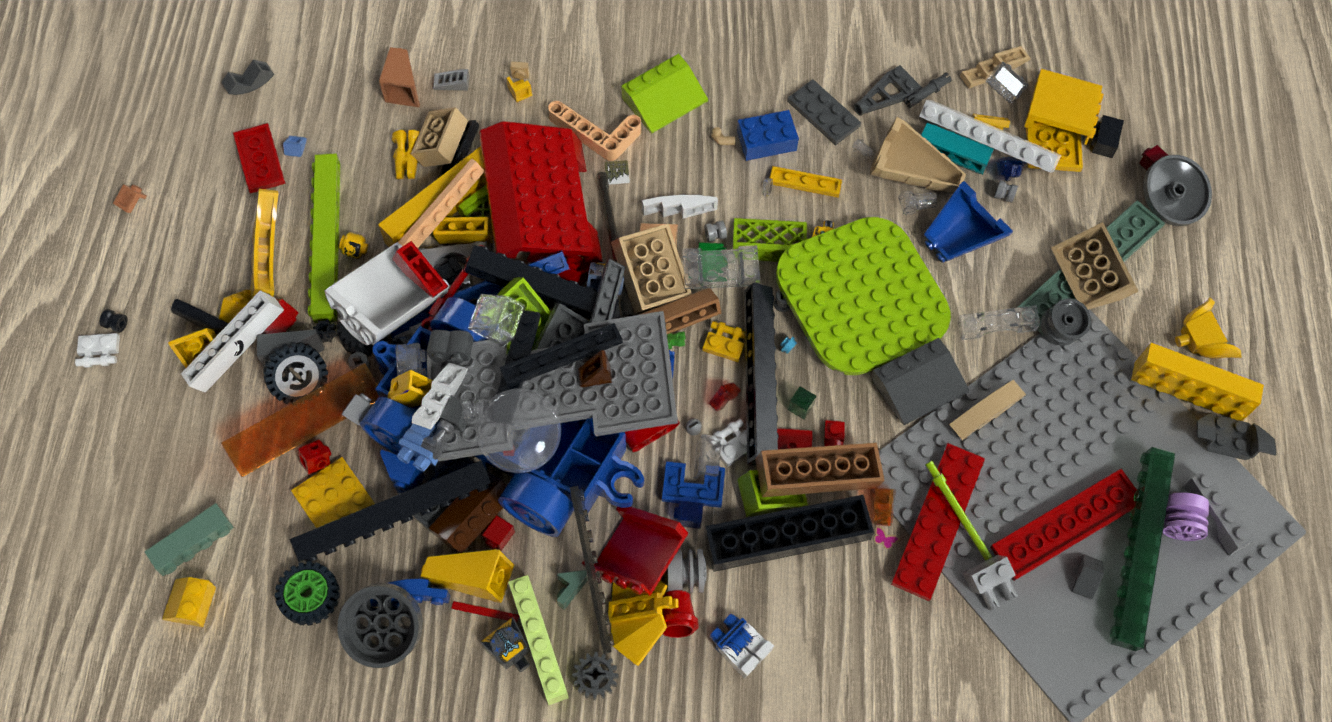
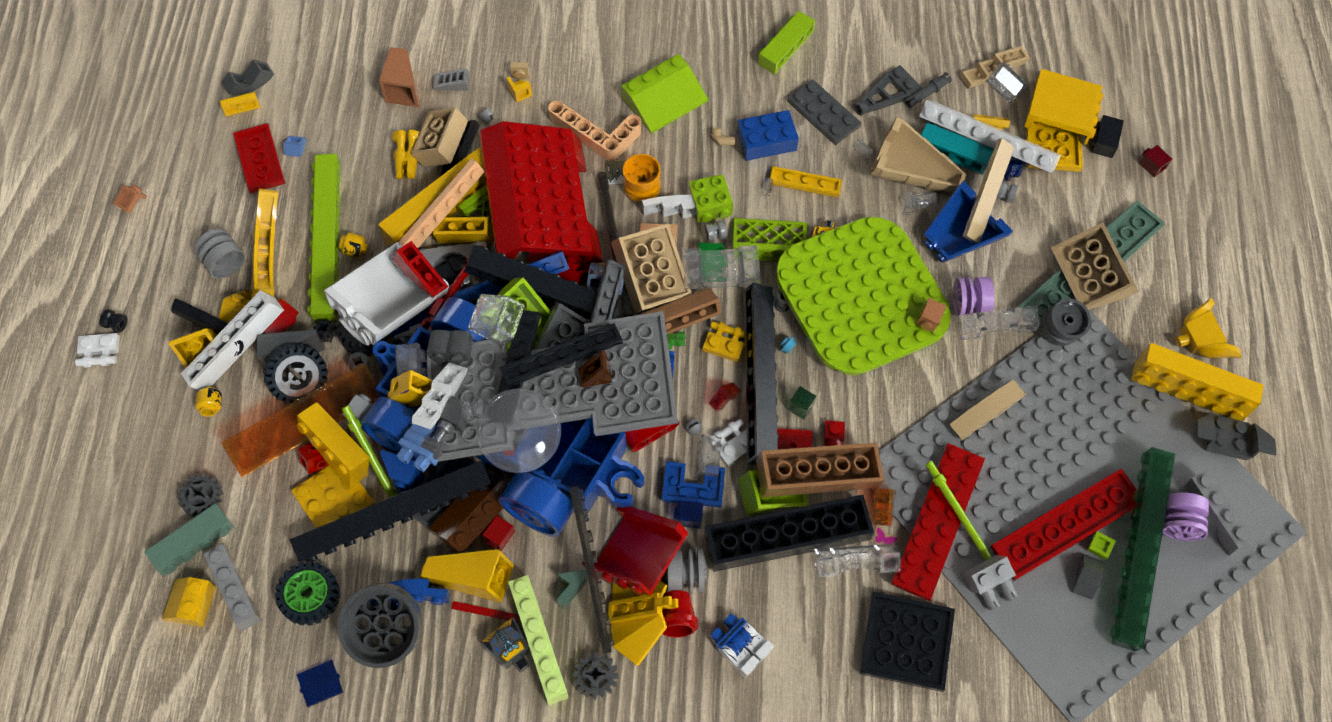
(201, 485): none -> dark grey gear
(208, 401): none -> yellow head
(219, 253): none -> light grey wheel
(235, 596): none -> light grey arch
(240, 104): none -> yellow plate
(320, 683): none -> clear blue piece
(334, 445): none -> yellow wedge
(355, 426): none -> lime bar
(487, 115): none -> light grey hinge
(641, 177): none -> light orange wheel
(711, 198): none -> lime bracket
(786, 42): none -> lime brick
(834, 561): none -> clear arch
(907, 641): none -> black plate
(920, 381): dark grey slope -> none
(931, 315): none -> nougat brick
(973, 295): none -> lavender wheel
(988, 191): none -> tan tile
(1101, 545): none -> lime plate
(1177, 190): dark grey dish -> none

